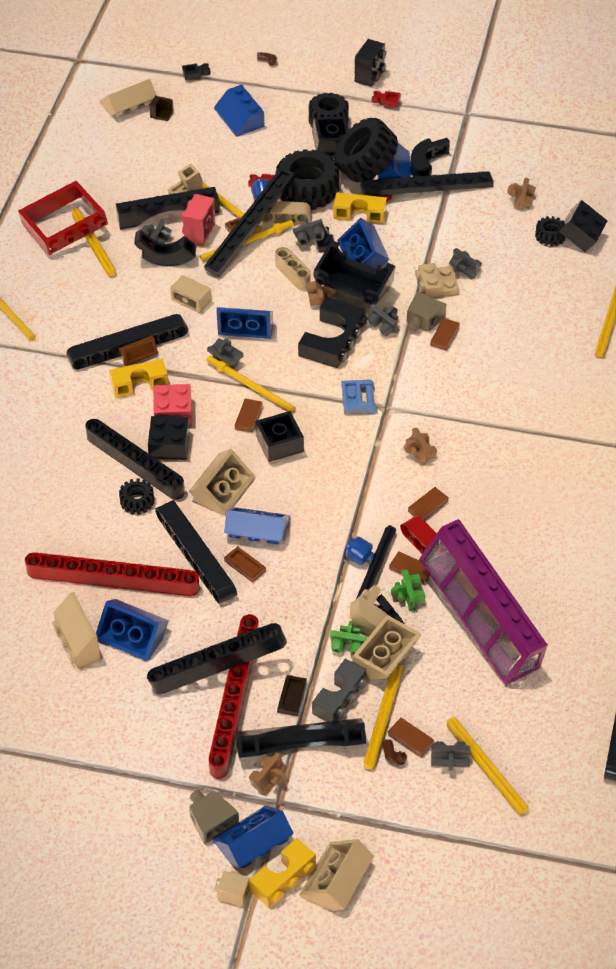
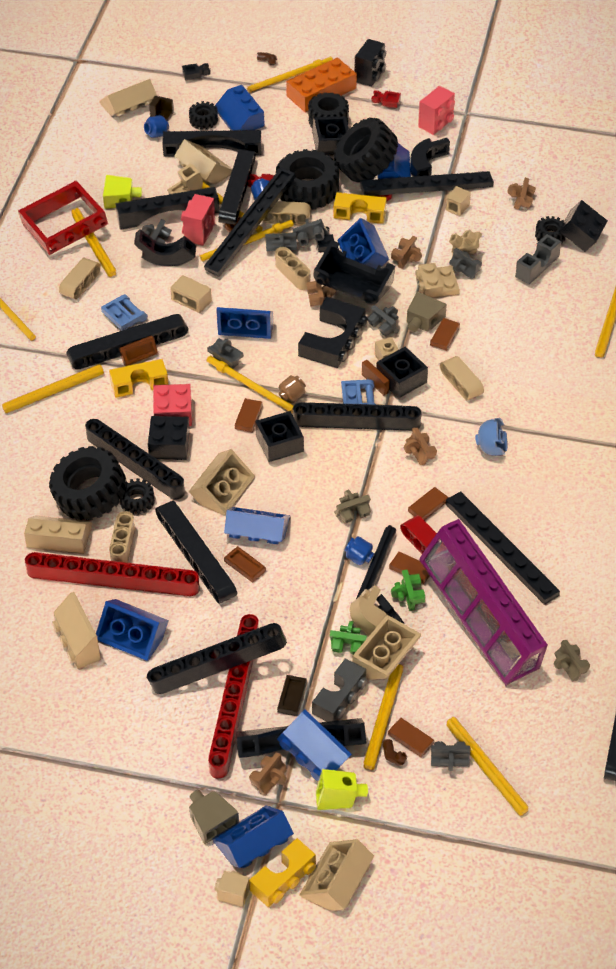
(52, 388): none -> yellow axle
(57, 534): none -> tan slope
(79, 278): none -> tan beam
(98, 497): none -> black tyre
(118, 190): none -> neon yellow torso
(120, 316): none -> medium blue plate
(122, 537): none -> tan beam
(155, 126): none -> blue head
(208, 165): none -> tan slope
(210, 115): none -> black tyre
(224, 139): none -> black arch
(237, 187): none -> black beam
(278, 240): none -> dark grey hips
(292, 73): none -> yellow bar
(292, 388): none -> medium nougat head
(313, 745): none -> slope
(328, 77): none -> orange brick
(338, 790): none -> neon yellow torso
(350, 503): none -> dark tan hips
(357, 416): none -> black beam
(370, 372): none -> dark orange tile
(384, 348): none -> tan brick
(404, 371): none -> black brick
(408, 253): none -> medium nougat hips
(436, 110): none -> coral brick
(458, 201): none -> tan brick
(461, 378): none -> tan beam
(467, 242): none -> tan hips
(492, 437): none -> medium blue cylinder
(503, 548): none -> black plate
(531, 266): none -> dark grey arch
(568, 658): none -> dark tan hips

